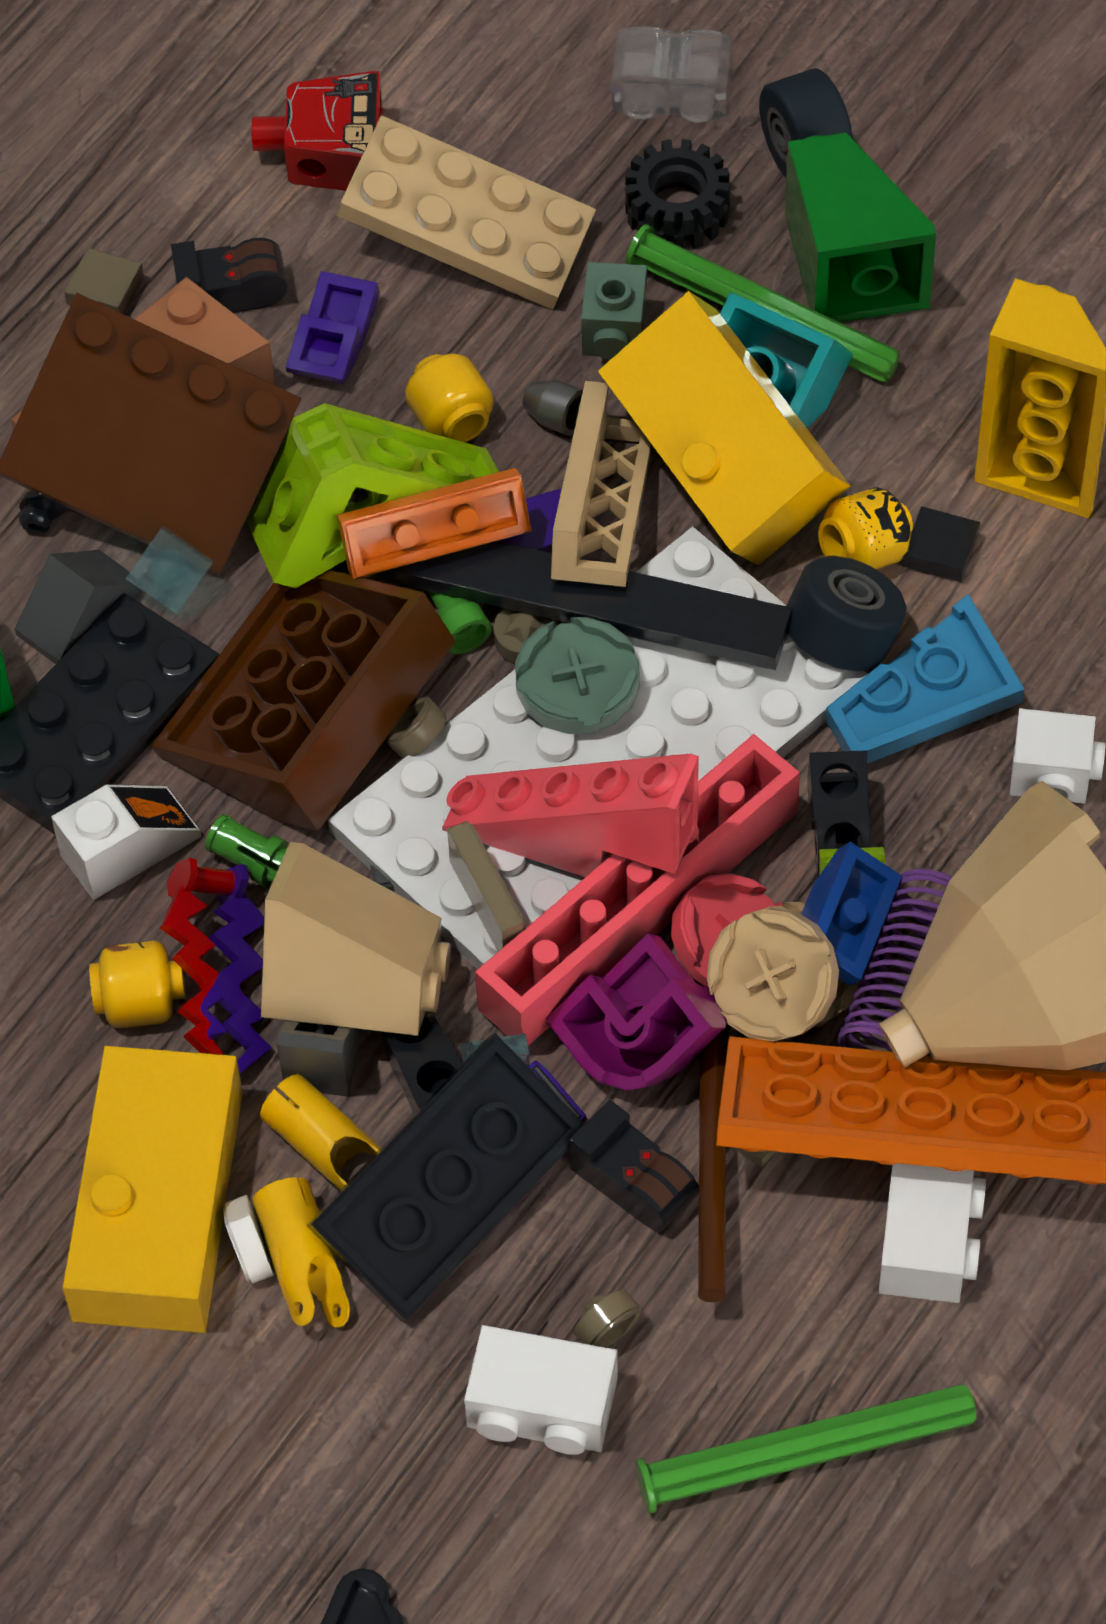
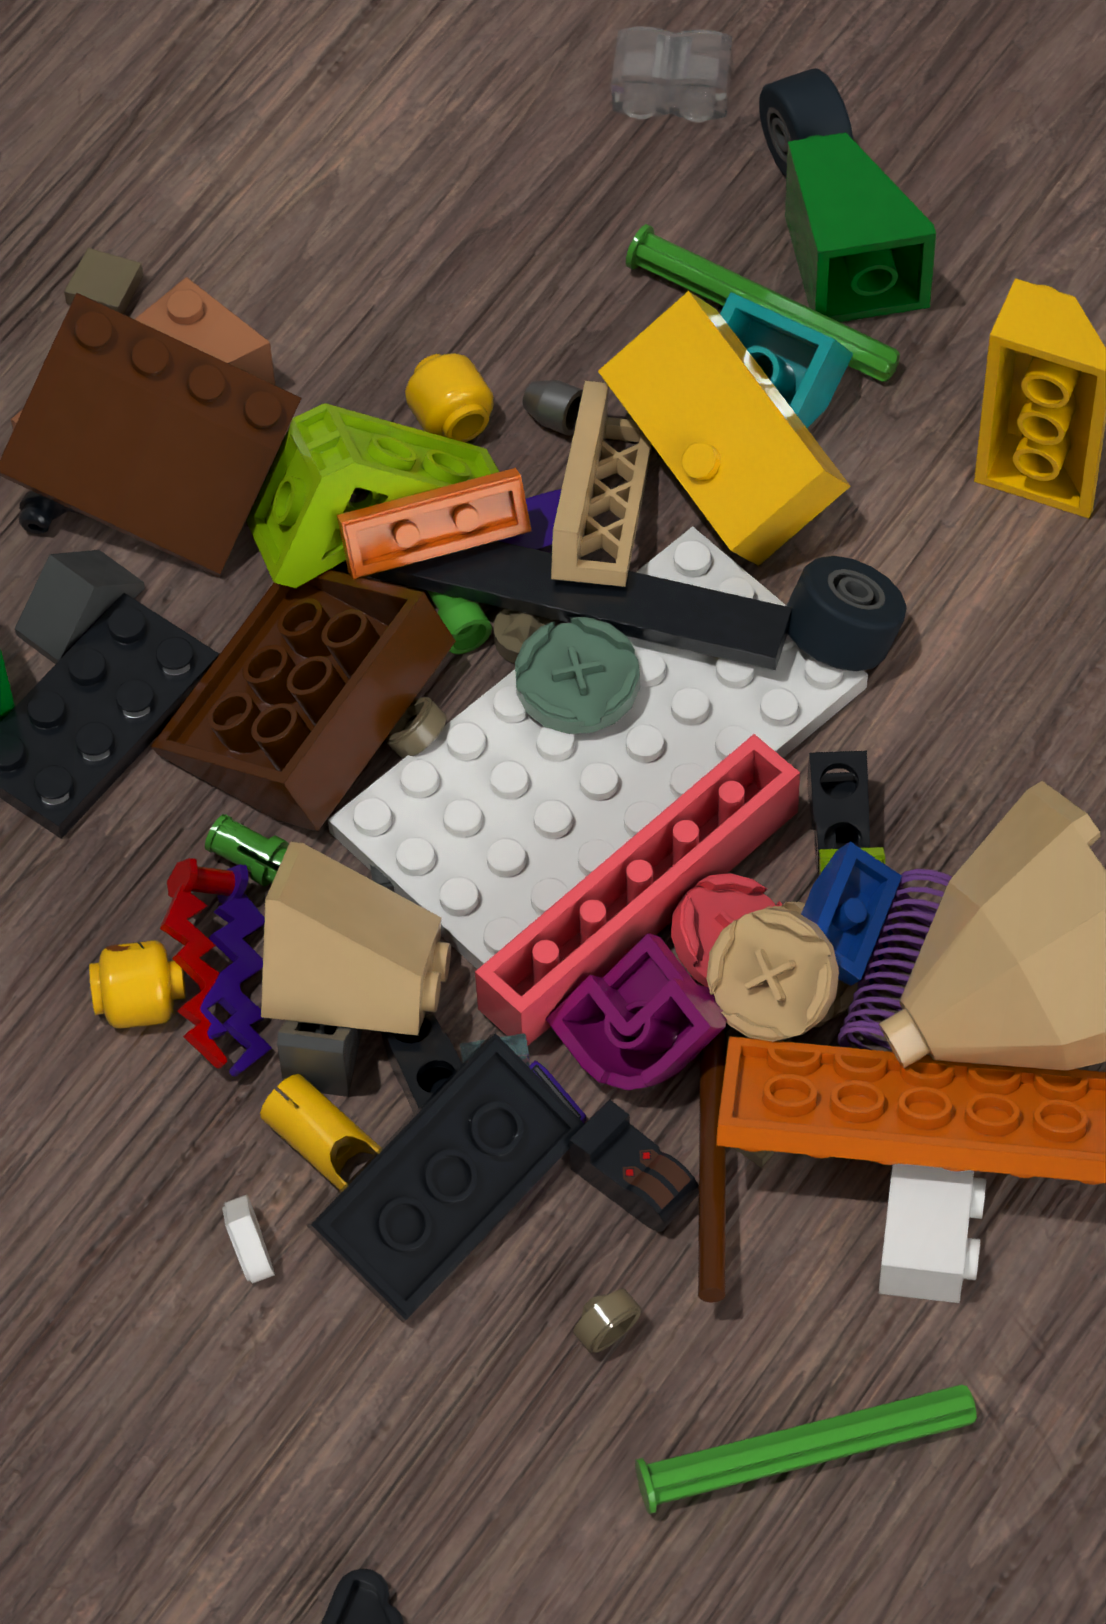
(121, 834): white slope -> none
(153, 1189): yellow brick -> none
(169, 569): clear light blue plate -> none
(236, 276): black leg -> none
(297, 1254): yellow piece -> none
(323, 128): red torso -> none
(334, 328): dark purple slope -> none
(466, 212): tan piece -> none
(484, 885): dark tan tile -> none
(541, 1390): white brick -> none
(585, 811): coral slope -> none
(612, 307): sand green brick -> none
(678, 169): black tyre -> none
(866, 528): yellow head -> none
(930, 689): dark azure wing -> none
(941, 544): black tile -> none
(1056, 751): white brick -> none

